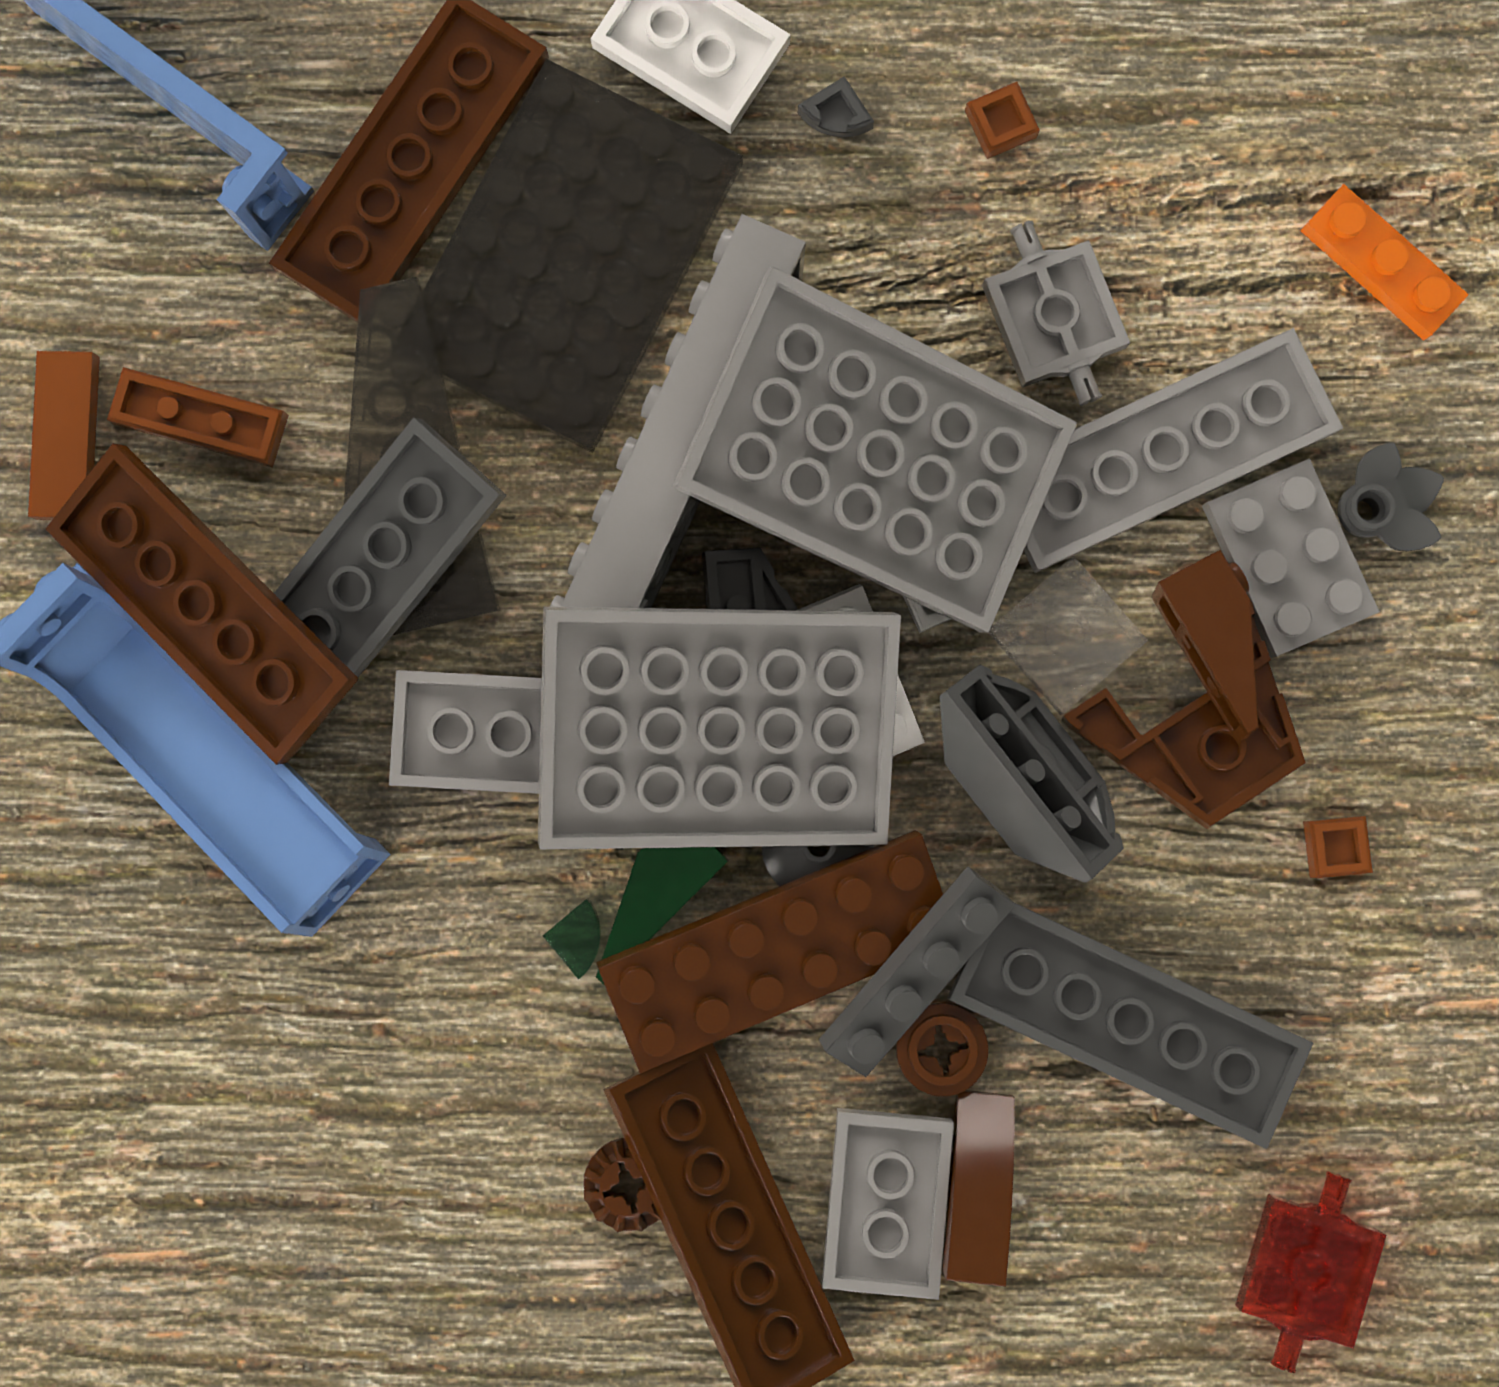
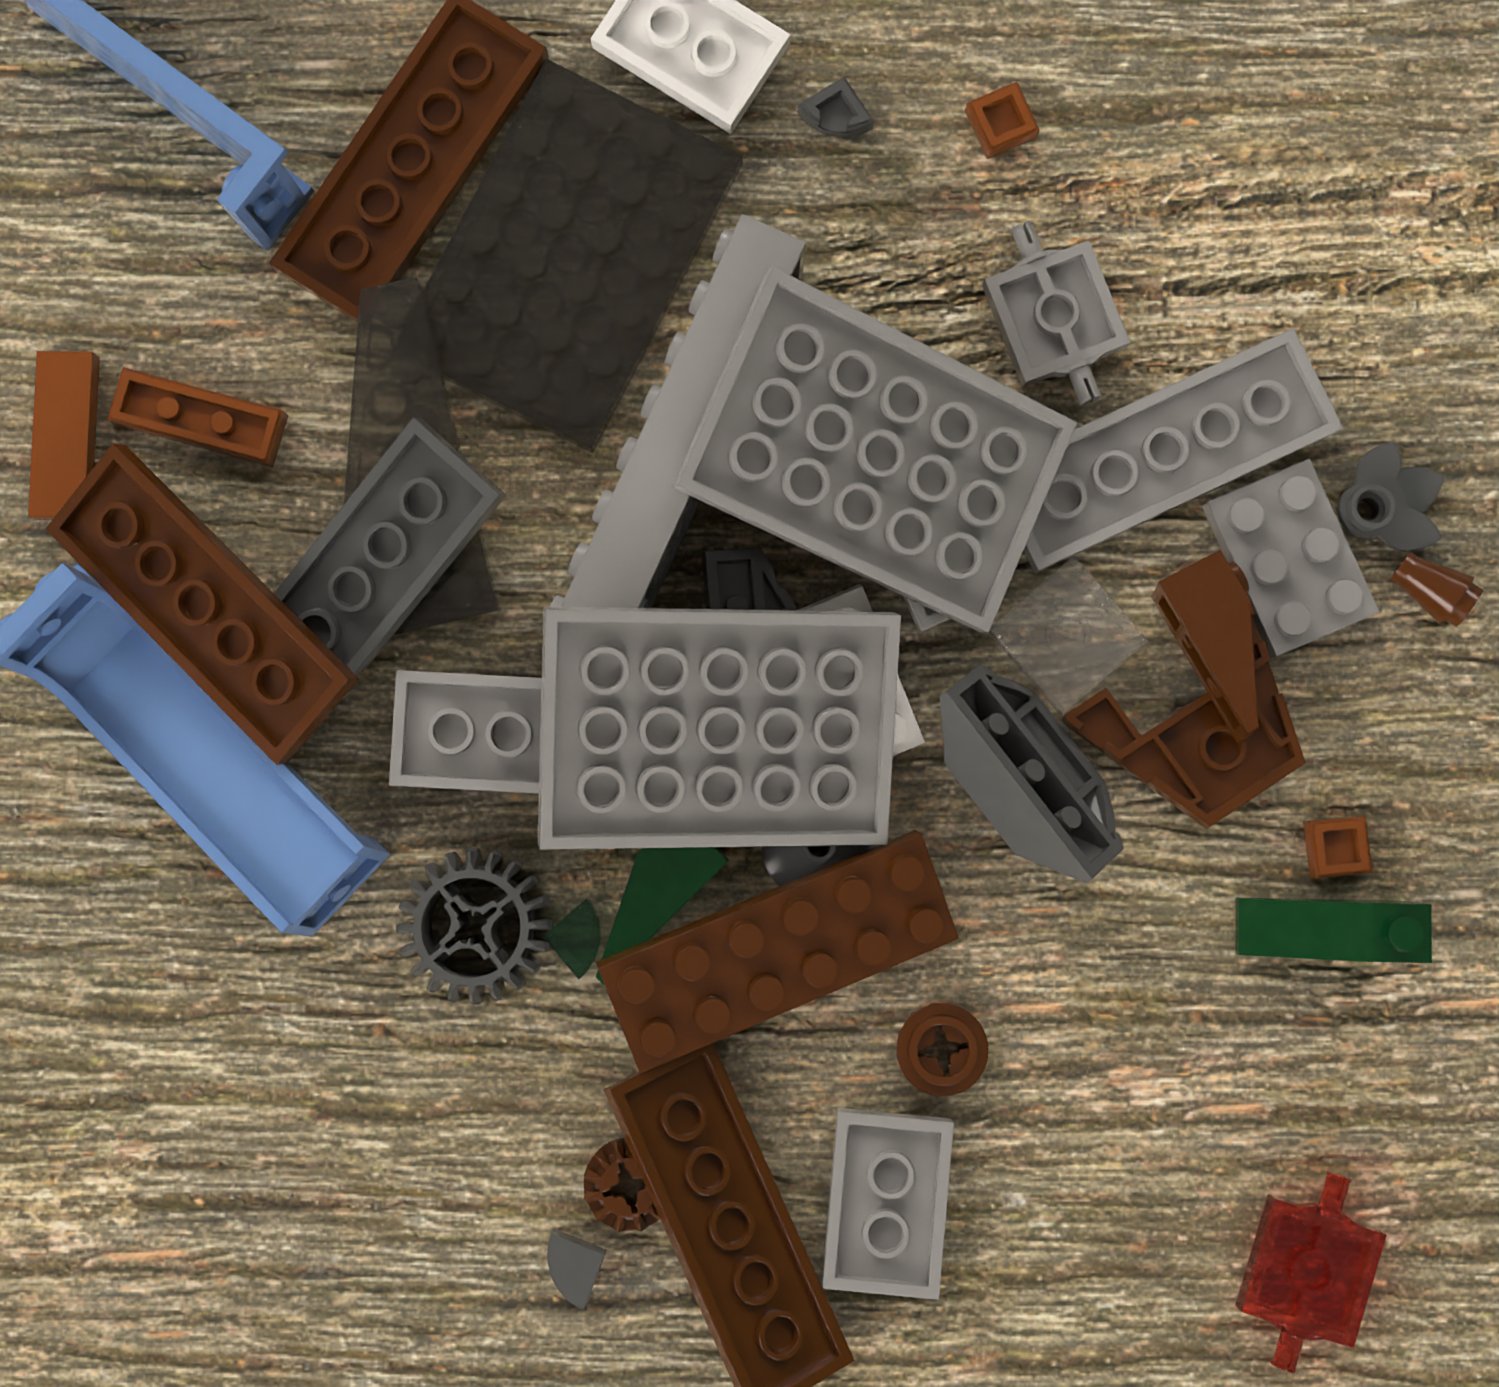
(457, 904): none -> dark grey gear
(573, 1266): none -> dark grey tile
(916, 972): dark grey plate -> none
(980, 1189): reddish brown slope -> none
(1134, 1023): dark grey plate -> none
(1334, 929): none -> dark green slope
(1384, 262): orange plate -> none
(1437, 589): none -> reddish brown cone

